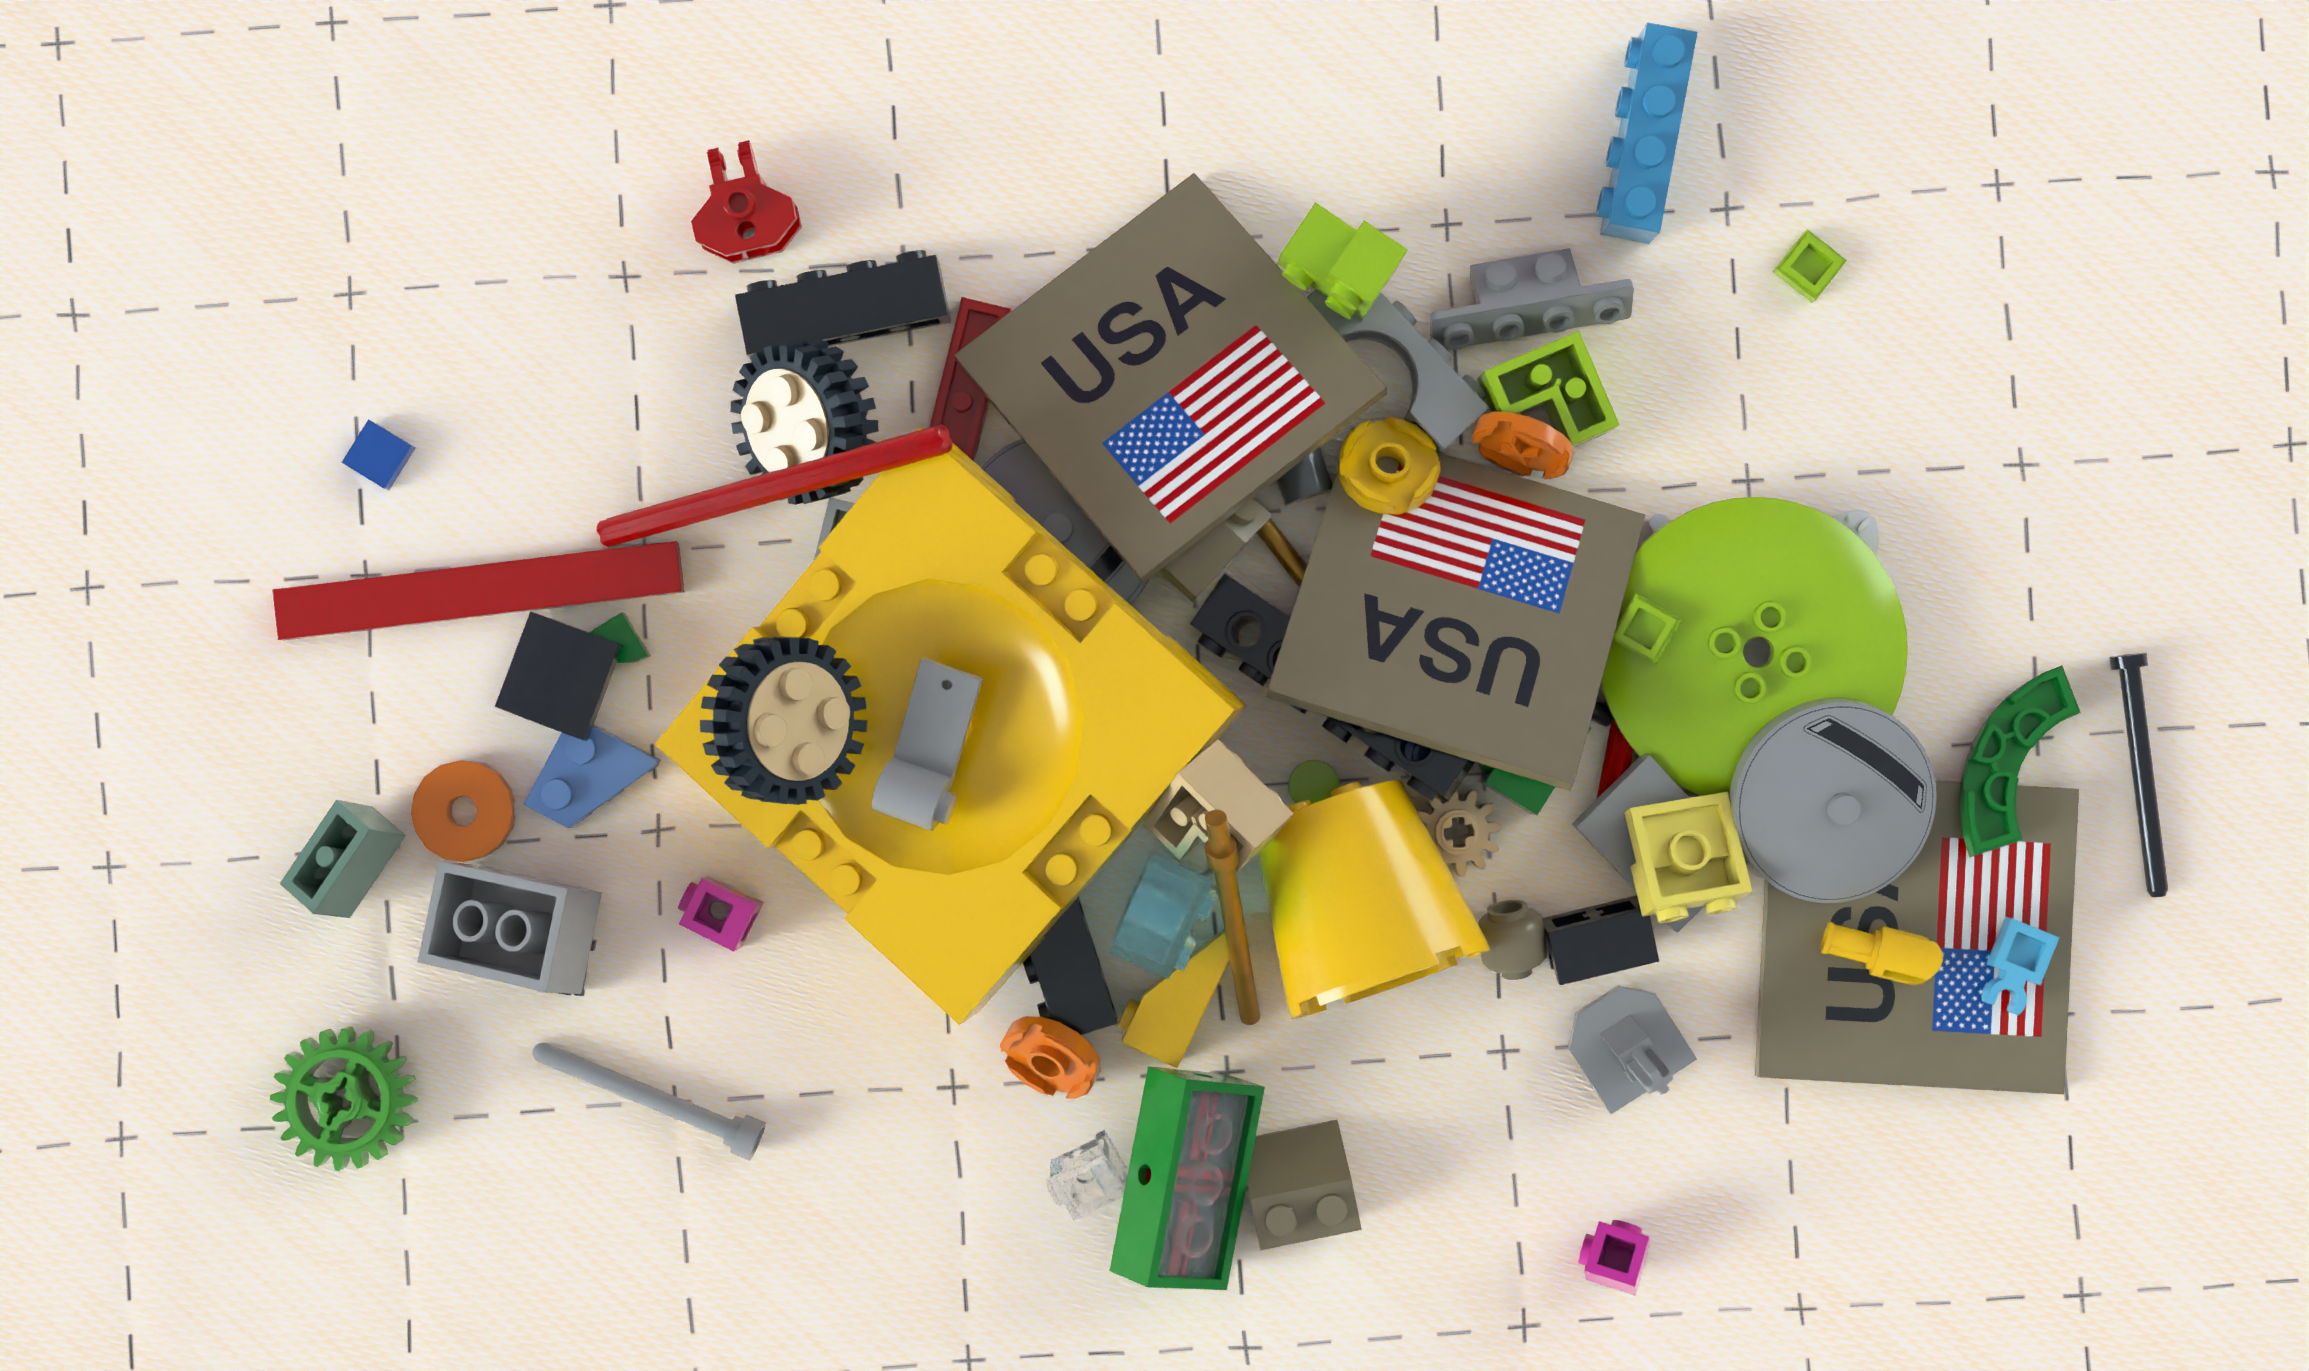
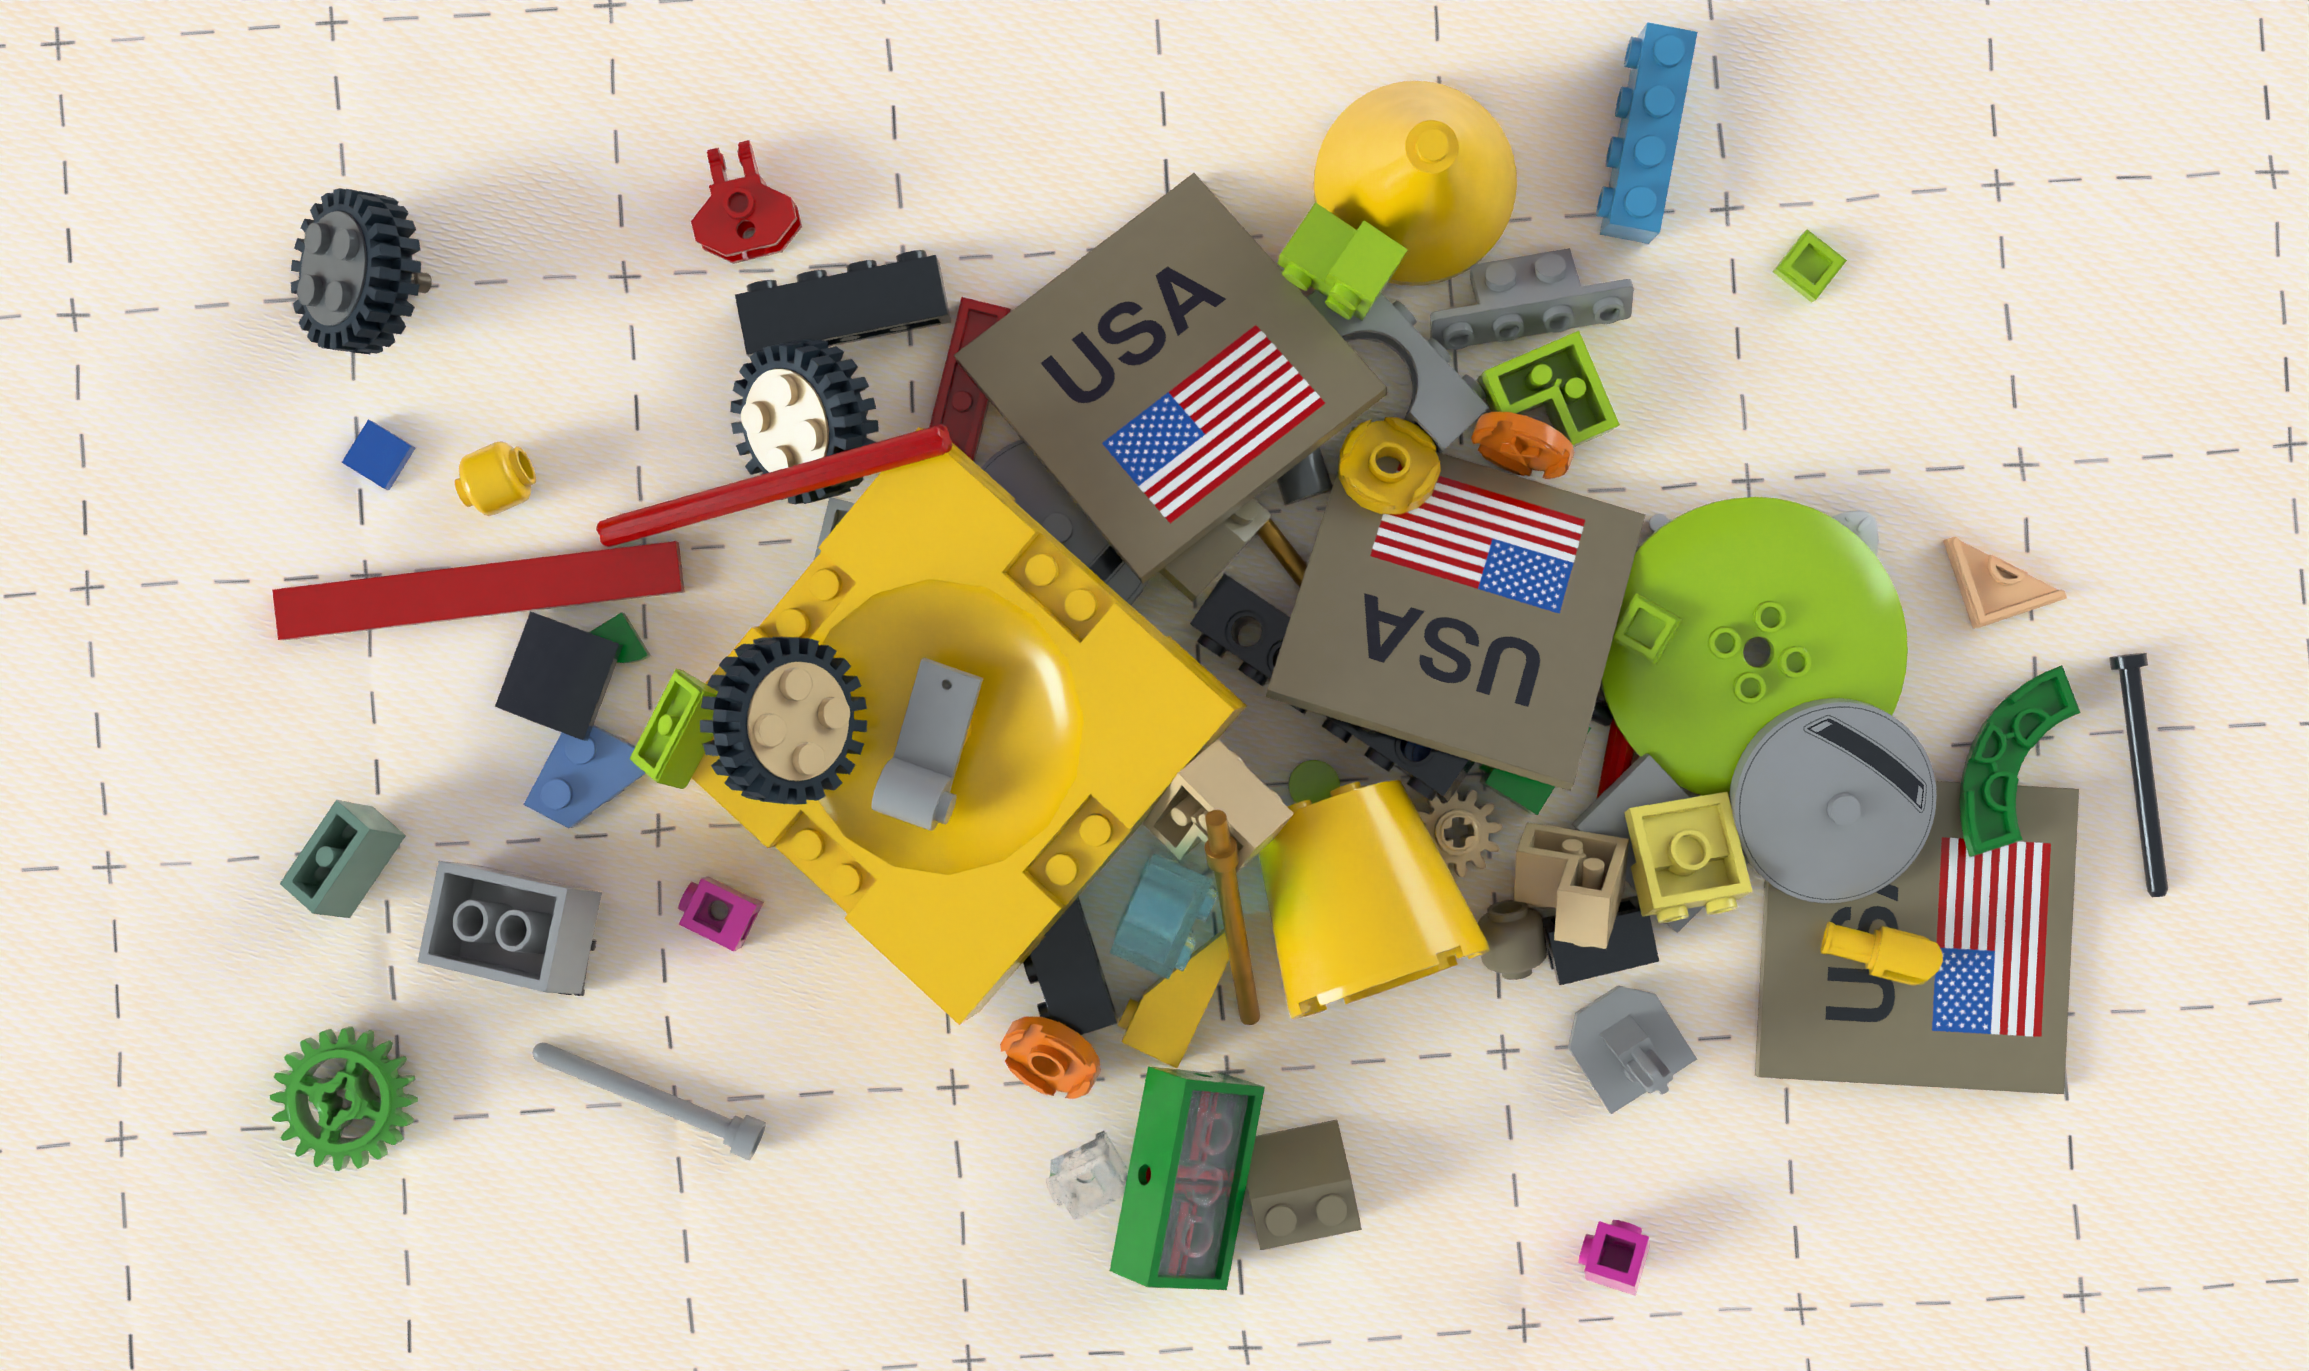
(356, 271): none -> black wheel
(433, 811): orange tile -> none
(495, 478): none -> yellow head
(672, 738): none -> lime slope
(1423, 172): none -> yellow cone
(1575, 874): none -> tan brick
(1994, 587): none -> light nougat tile
(2021, 956): medium azure plate -> none

